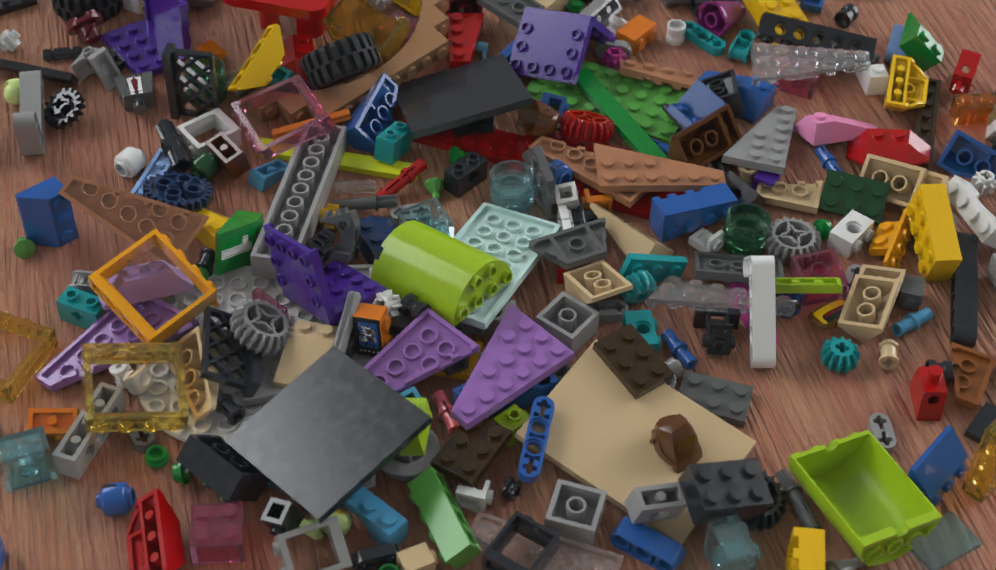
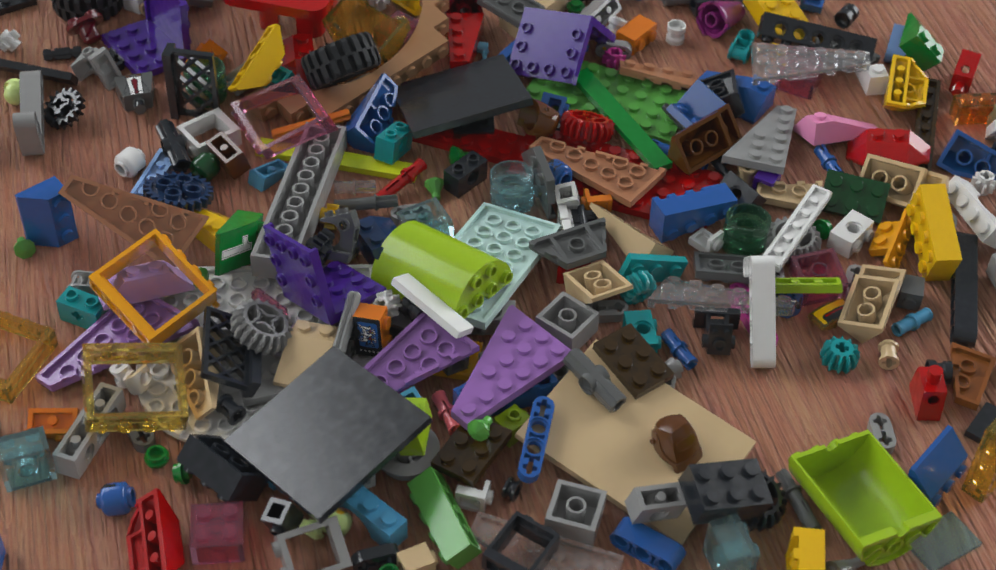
(206, 260): black bush -> none
(432, 305): none -> white tile
(479, 428): none -> bright green rock
(594, 380): none -> dark grey piece
(638, 172): nougat wing -> none
(712, 43): teal beam -> none
(719, 396): dark grey plate -> none
(798, 225): none -> white tile

